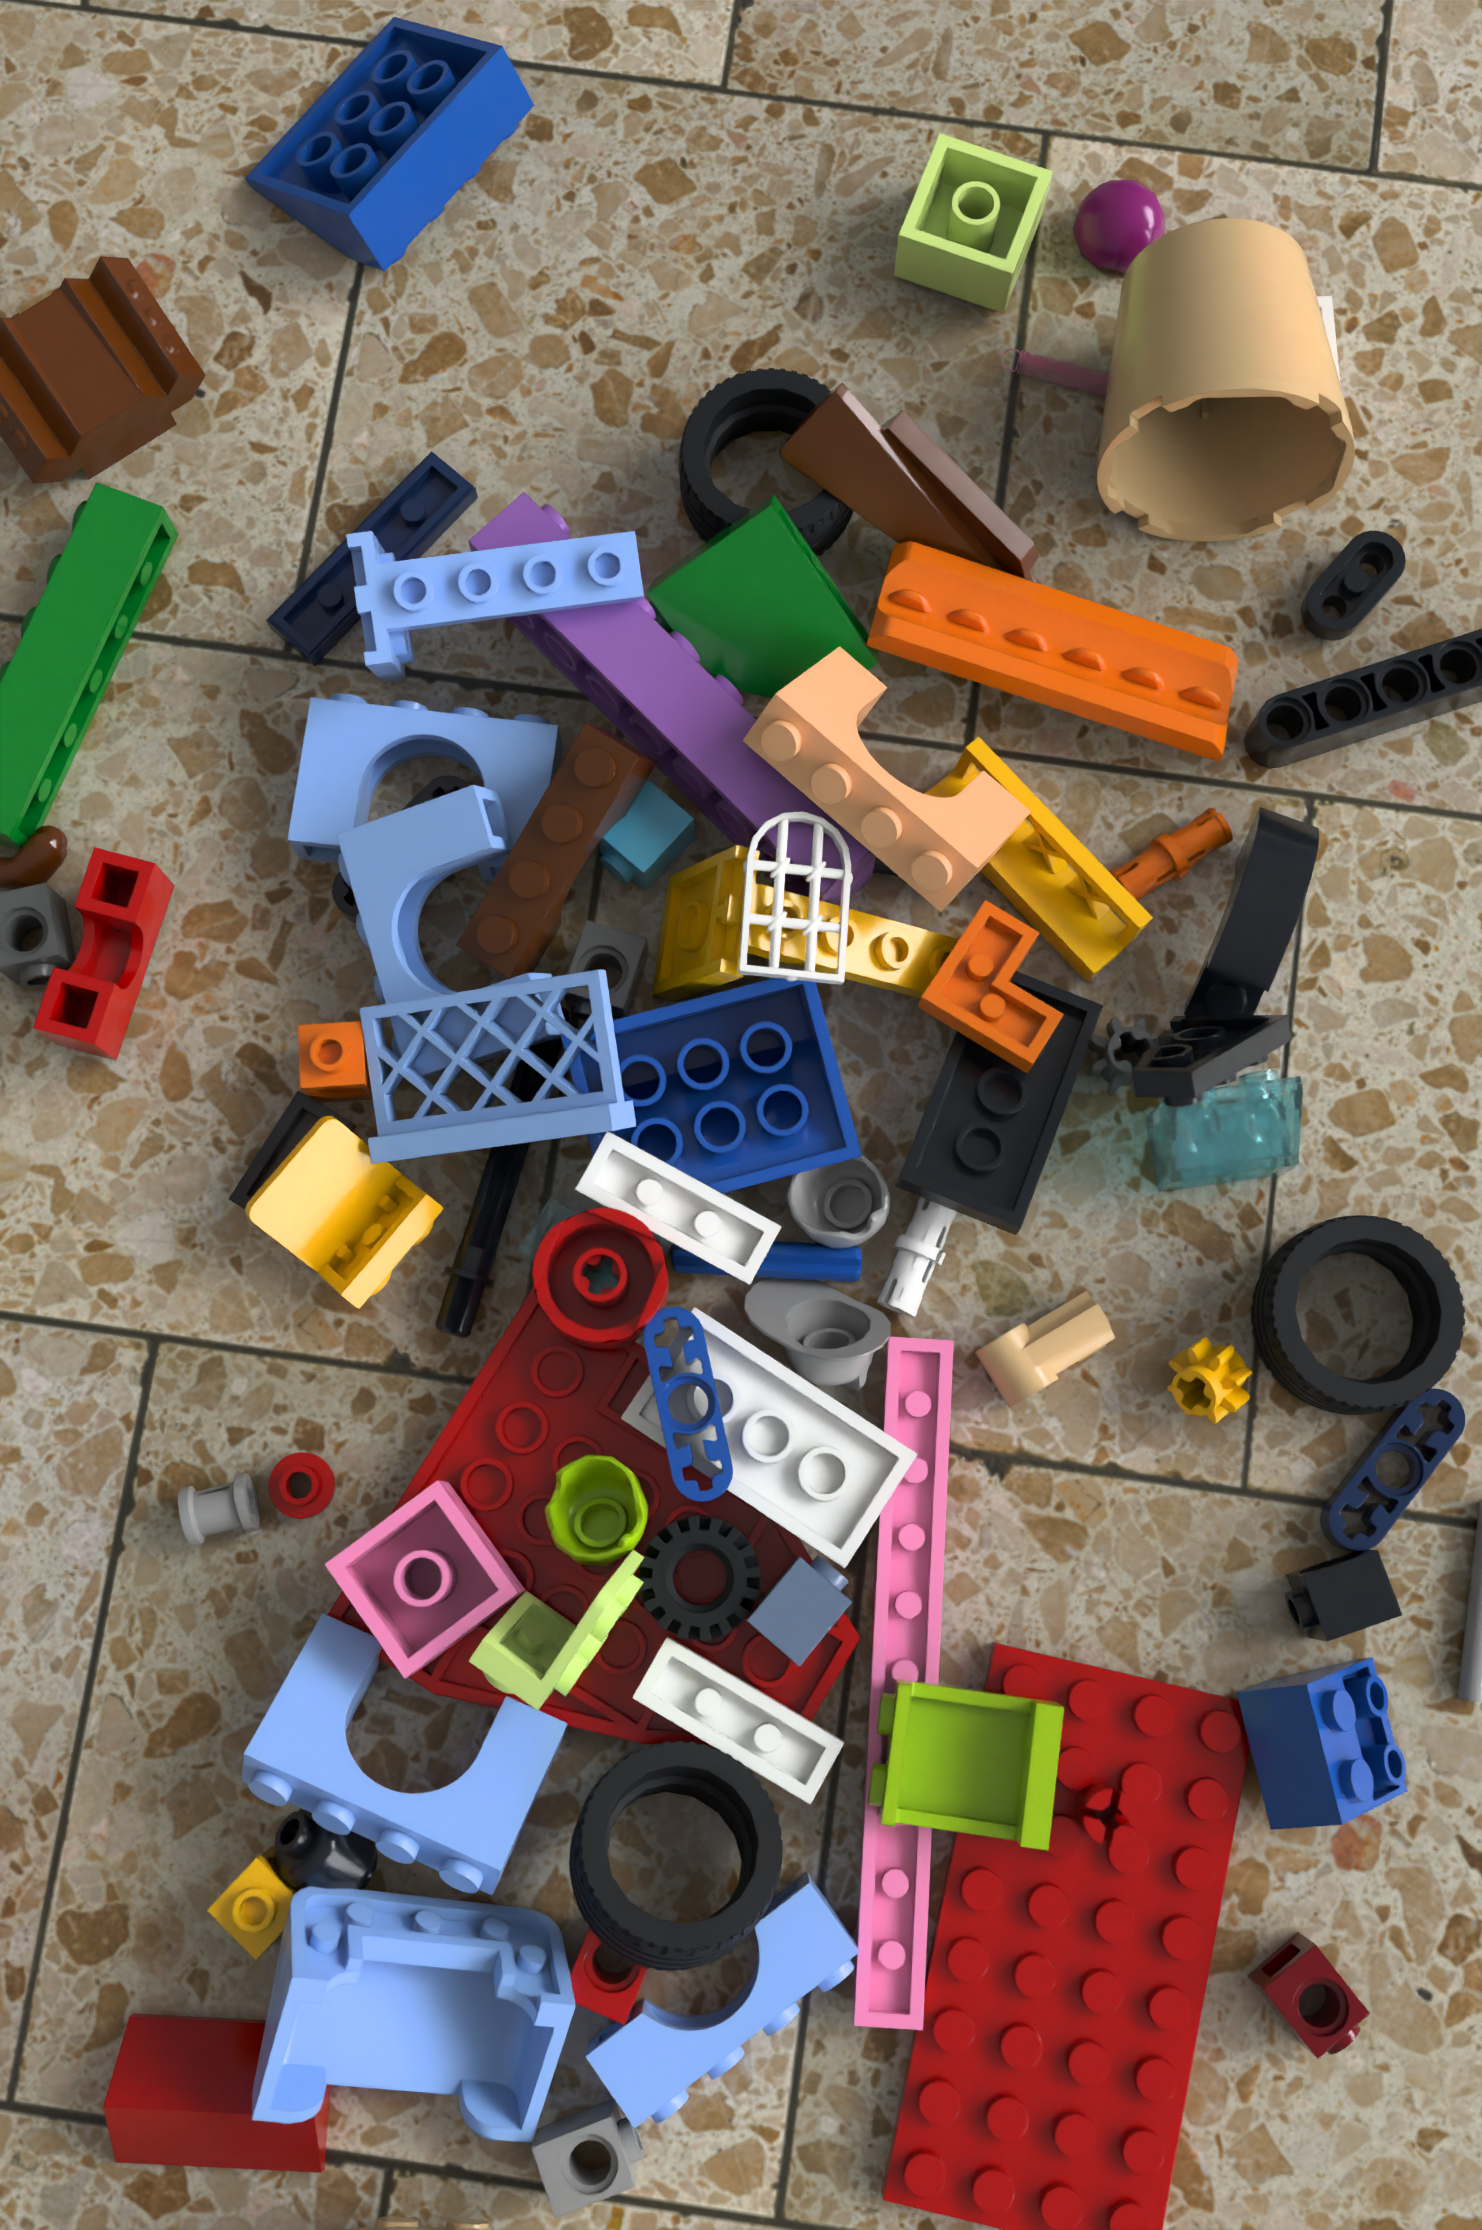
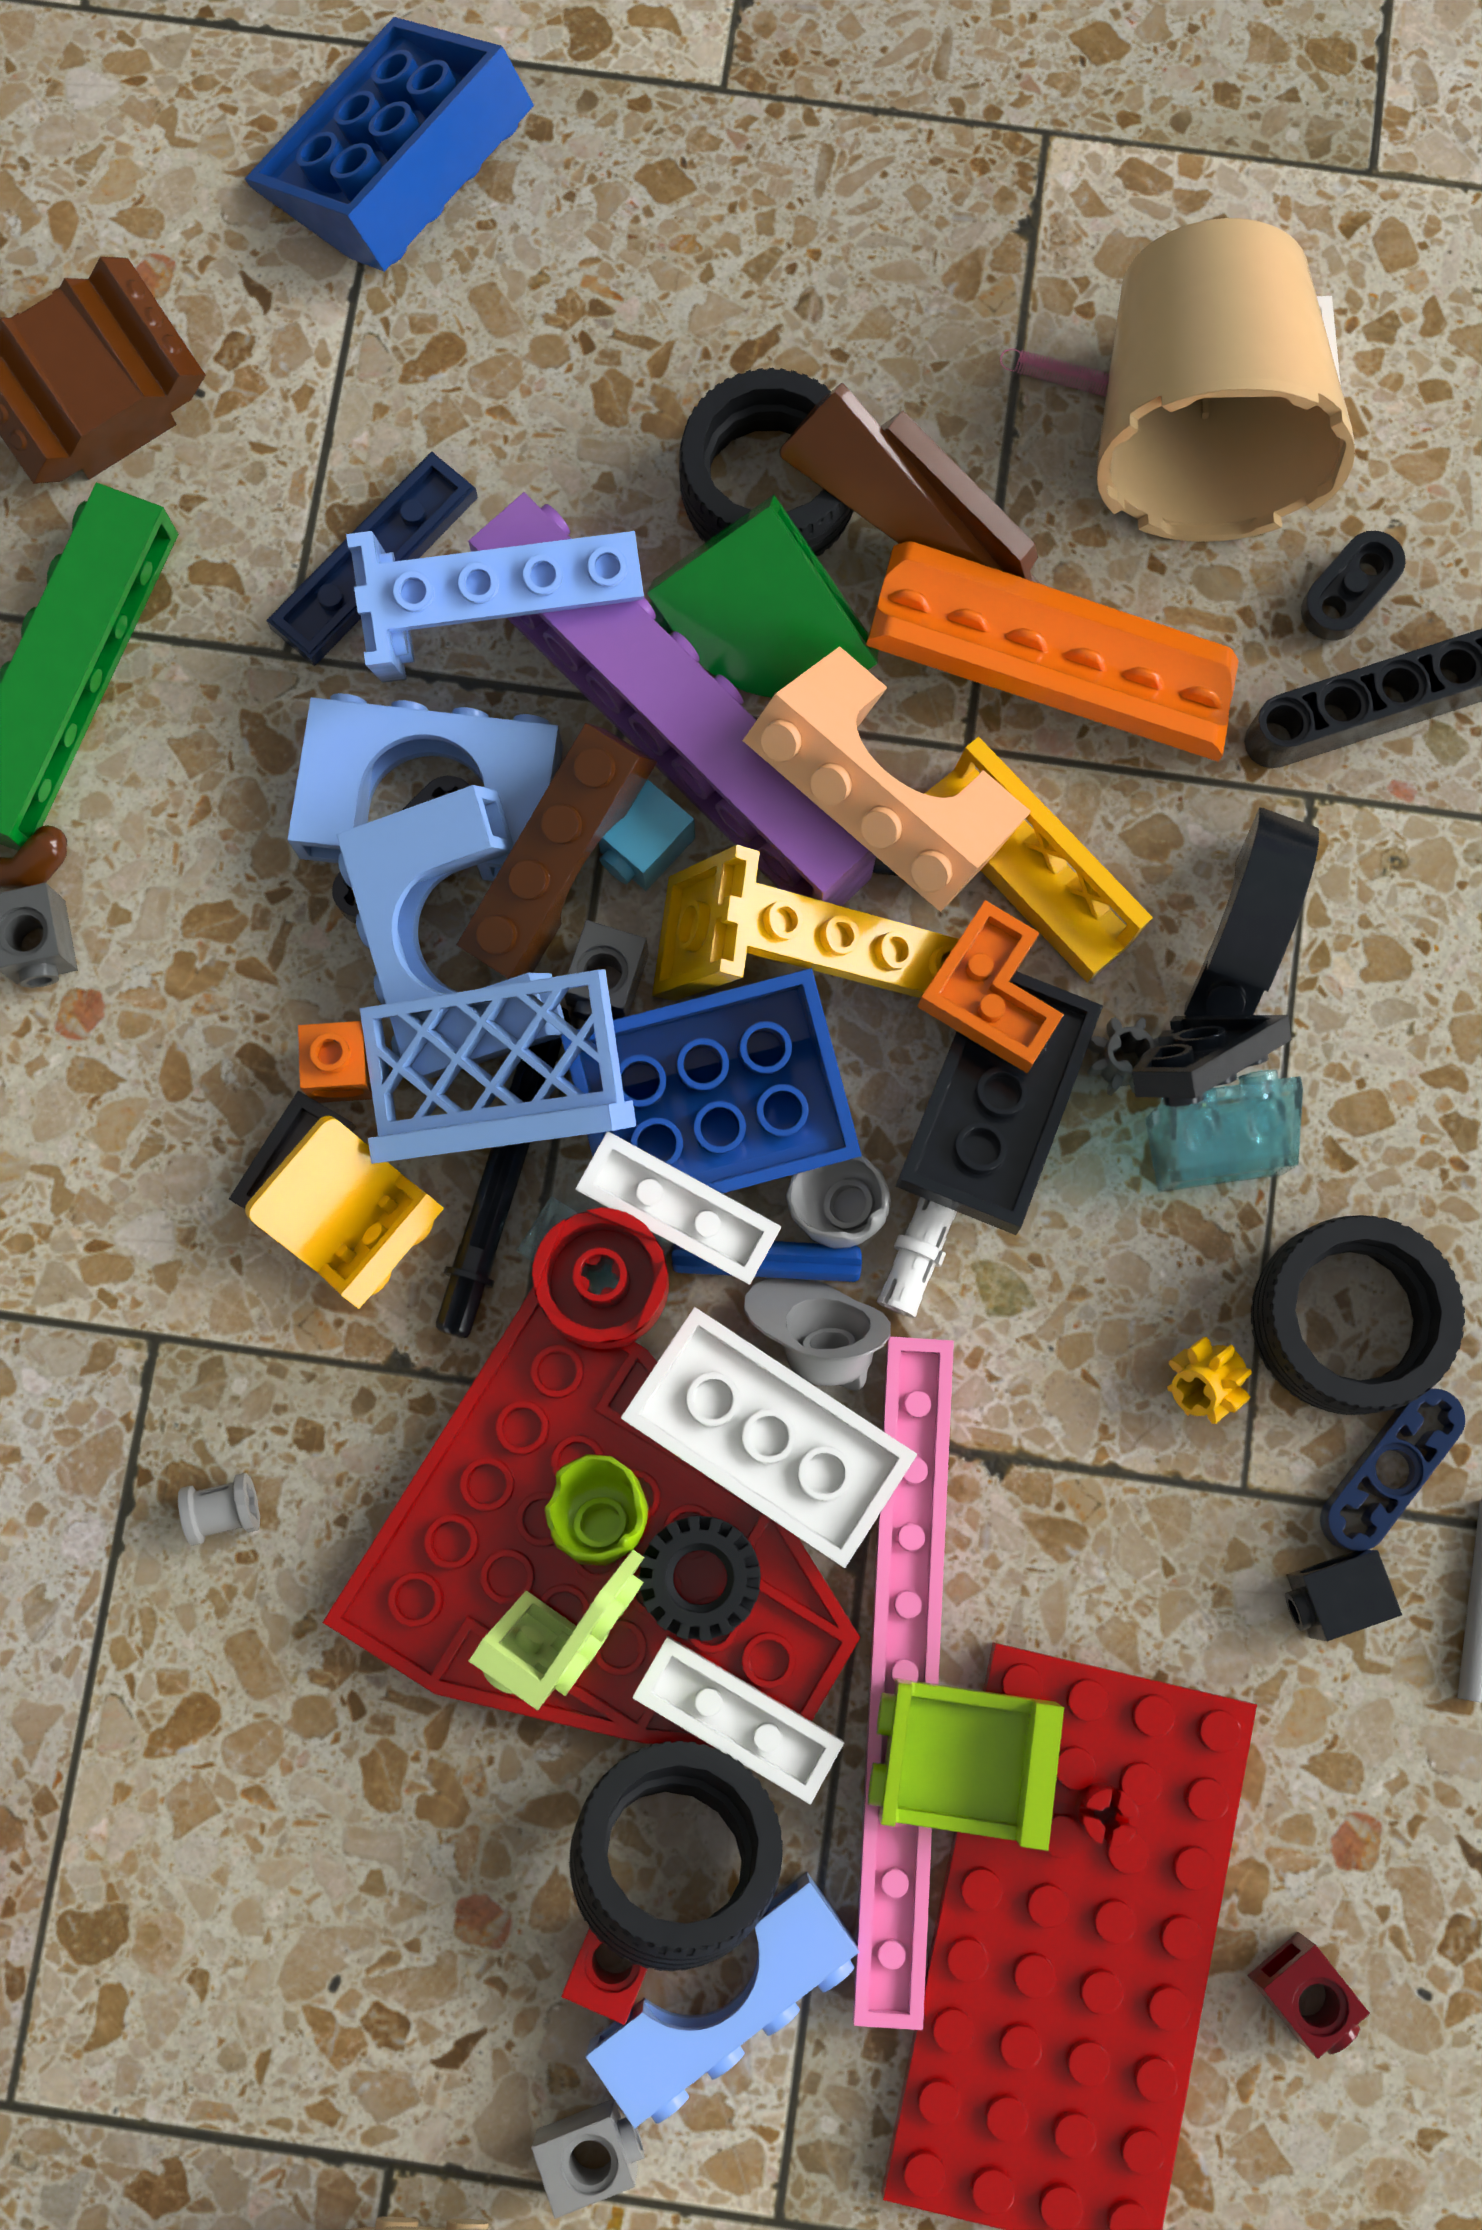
(121, 916): red arch -> none
(188, 2099): red slope -> none
(255, 1905): yellow brick -> none
(320, 1858): black head -> none
(322, 1485): red plate -> none
(415, 2002): light blue windscreen -> none
(424, 1577): bright pink brick -> none
(457, 1830): light blue arch -> none
(661, 1358): blue beam -> none
(778, 919): white window -> none
(801, 1607): sand blue brick -> none
(971, 223): yellowish green brick -> none
(1034, 1354): tan piece -> none
(1117, 223): magenta hair -> none
(1174, 854): orange pin -> none
(1322, 1744): blue slope -> none

